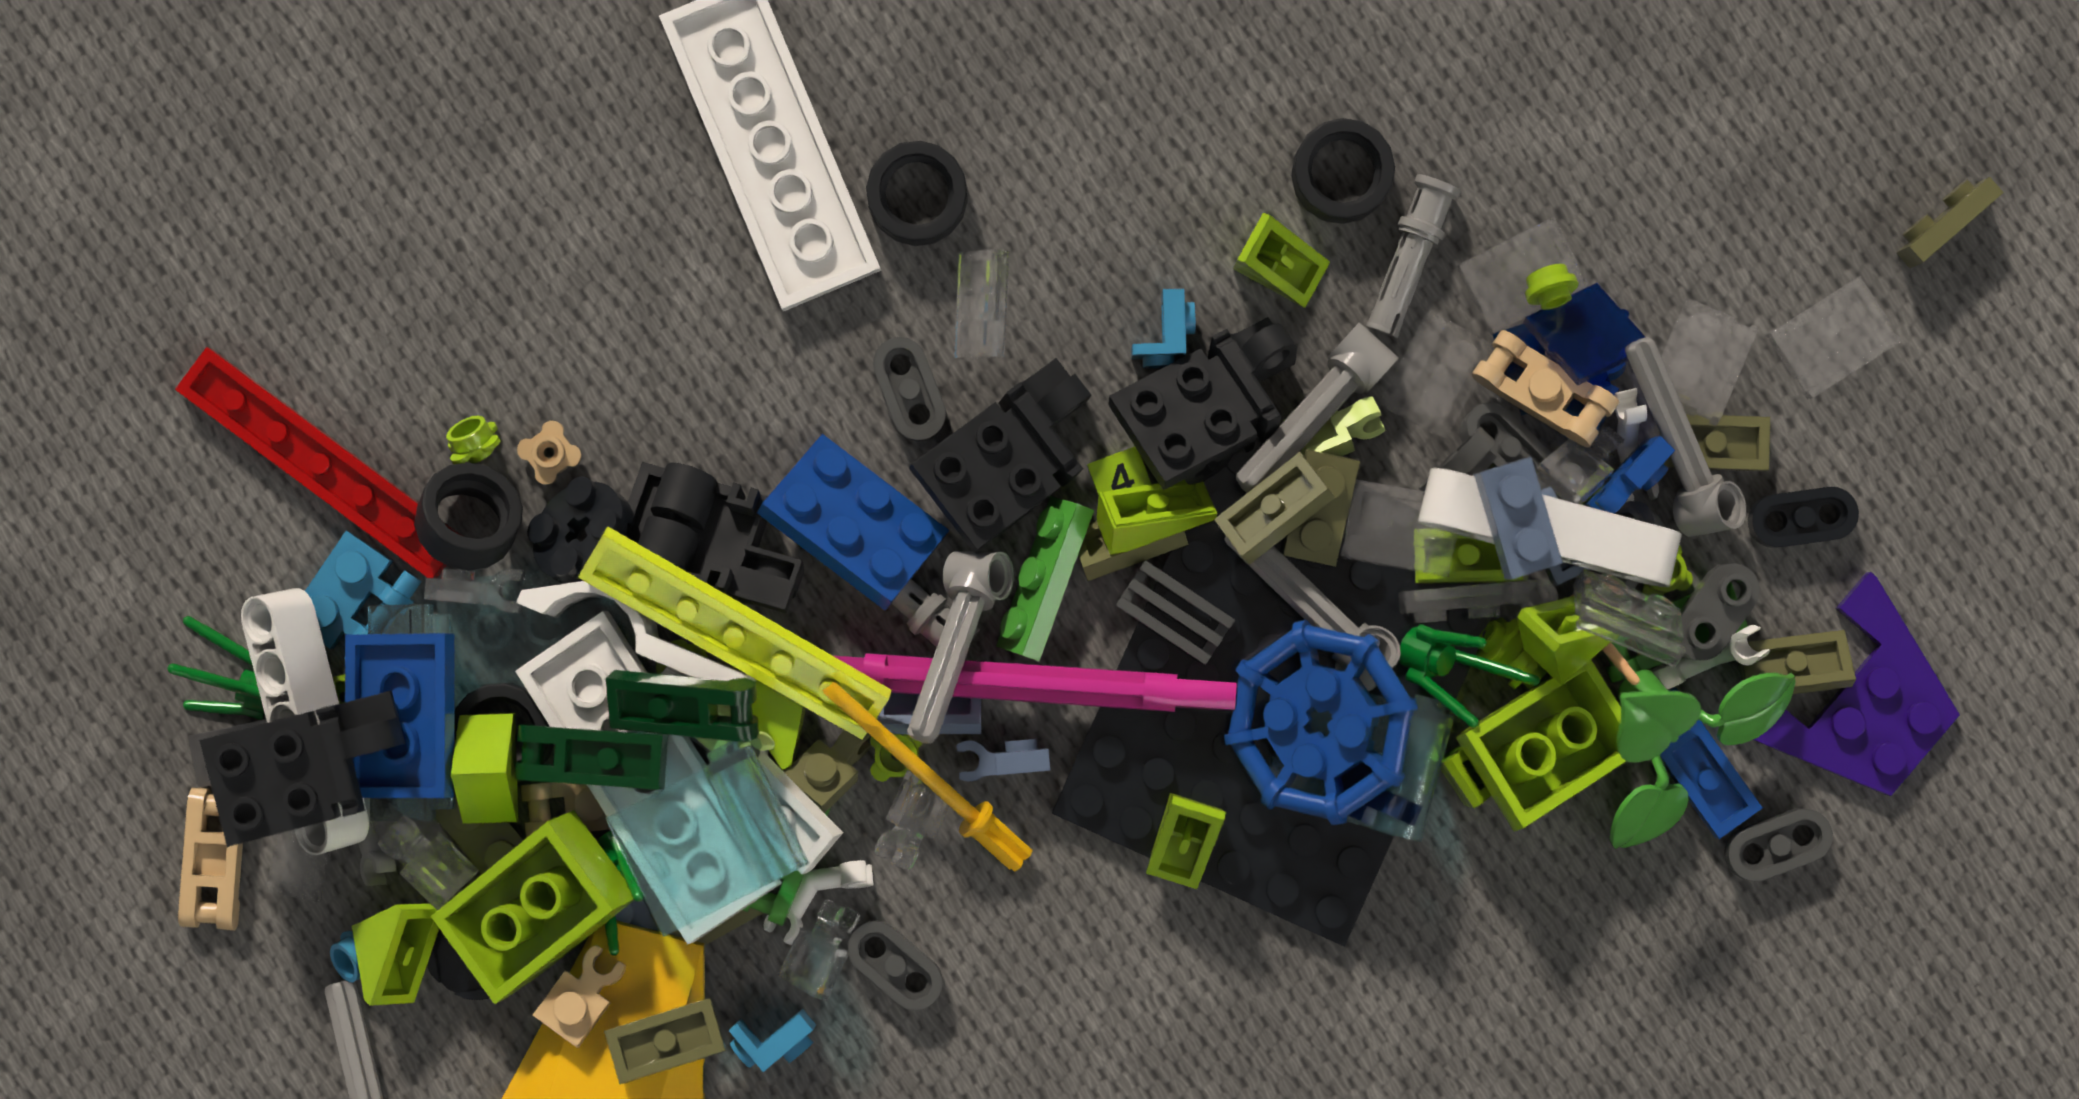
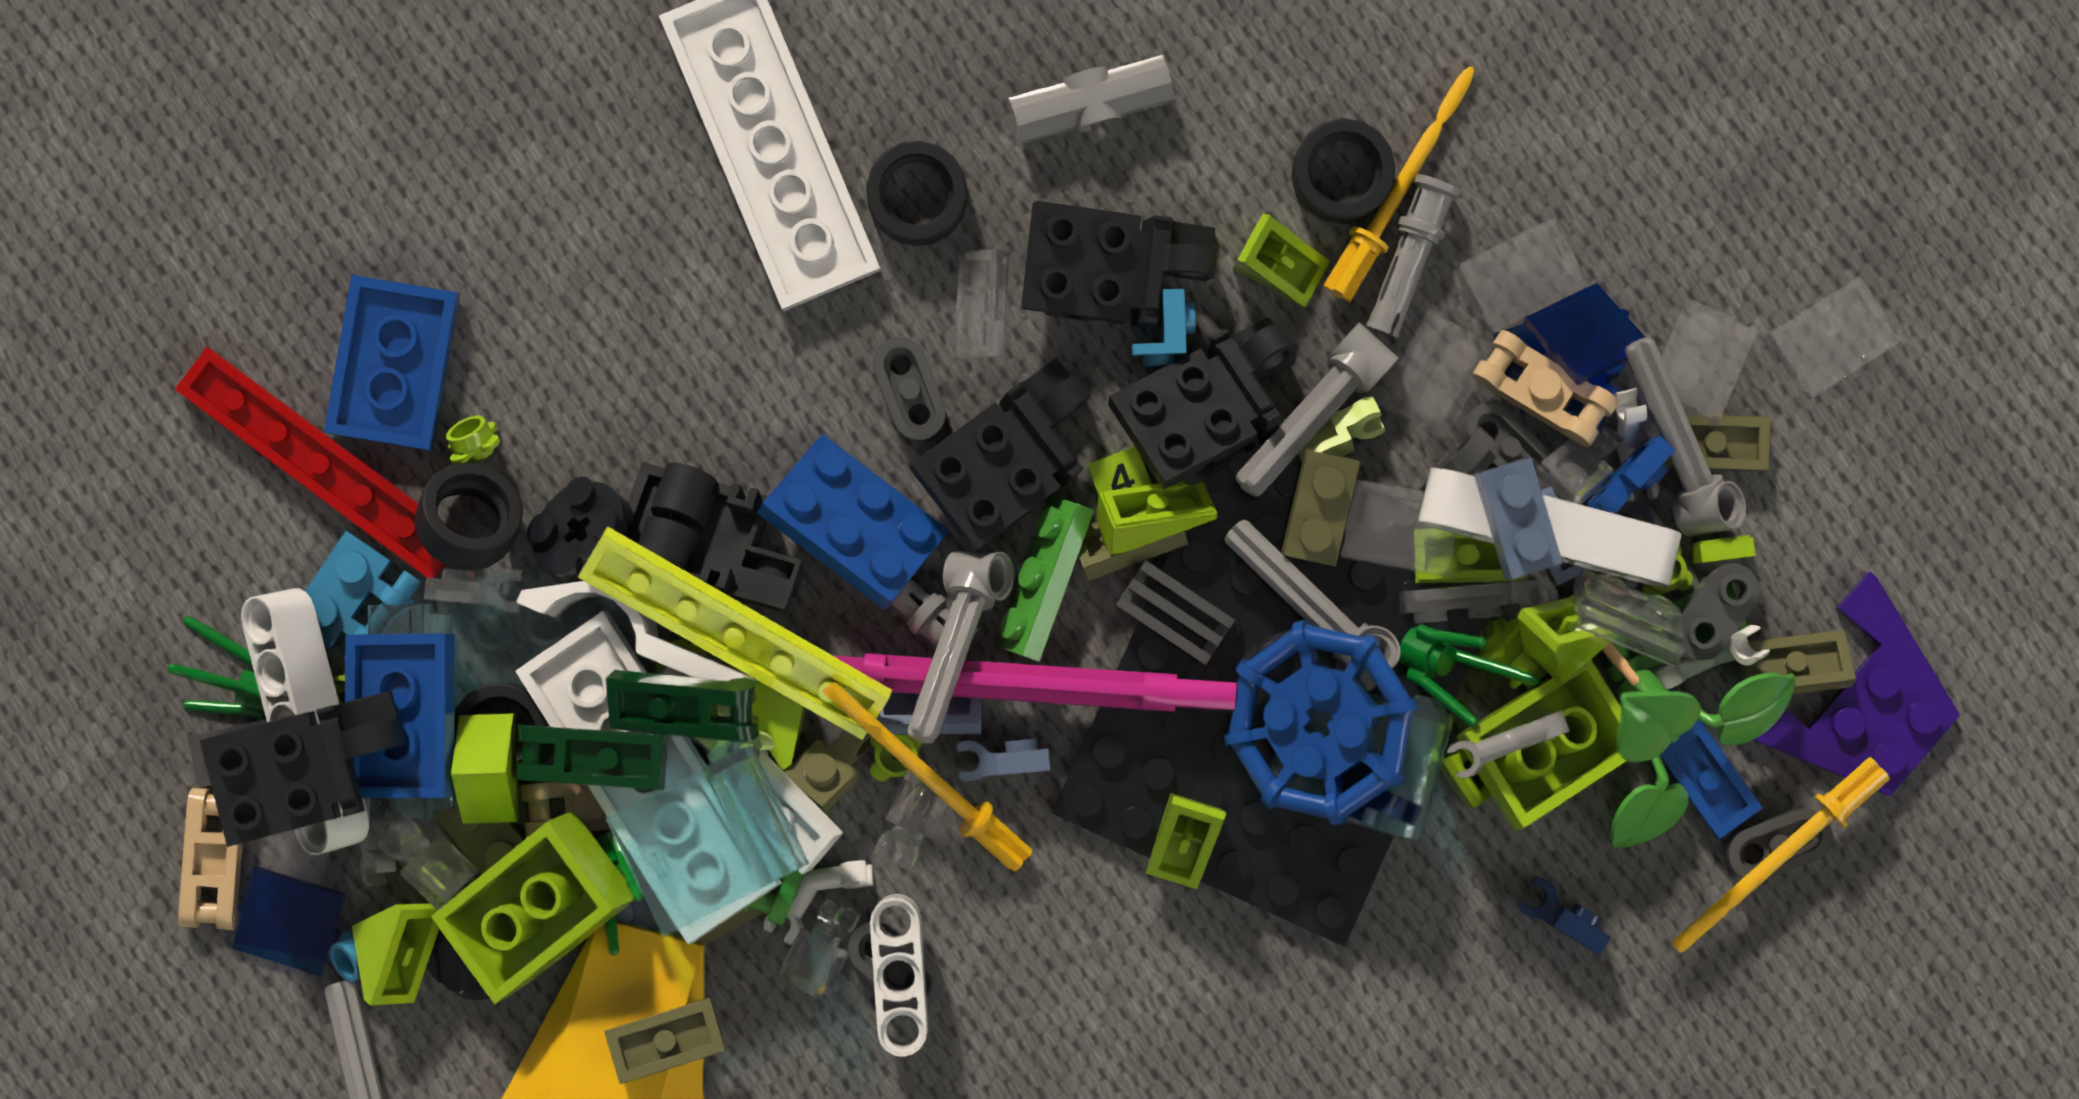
(288, 920): none -> clear blue piece
(392, 363): none -> blue plate
(564, 453): tan plate -> none
(575, 1003): tan plate -> none
(787, 1041): dark azure bracket -> none
(897, 1001): none -> white beam
(1092, 98): none -> light grey piece
(1103, 266): none -> black plate
(1274, 508): olive plate -> none
(1366, 244): none -> yellow piece
(1511, 741): none -> light grey arm
(1550, 286): lime plate -> none
(1577, 923): none -> dark blue plate
(1722, 549): none -> lime tile
(1802, 517): black plate -> none
(1835, 806): none -> yellow piece
(1963, 206): olive plate -> none

